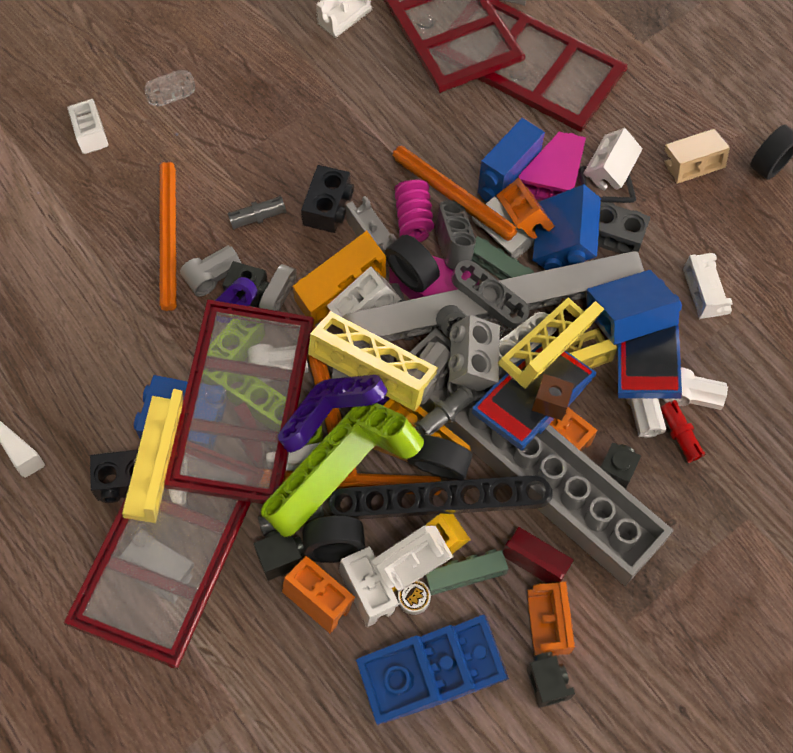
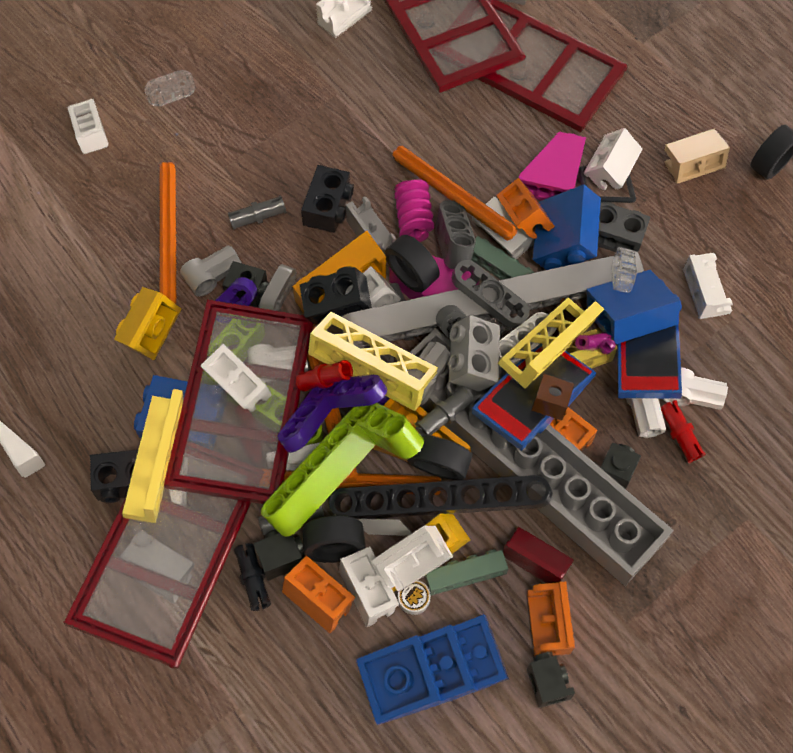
(147, 322): none -> yellow slope
(236, 378): none -> white hinge
(252, 577): none -> black pin
(324, 375): none -> red pin
(335, 300): none -> black brick
(385, 527): none -> white sticker
(509, 158): blue brick -> none
(594, 342): none -> magenta arm
(624, 270): none -> clear beam

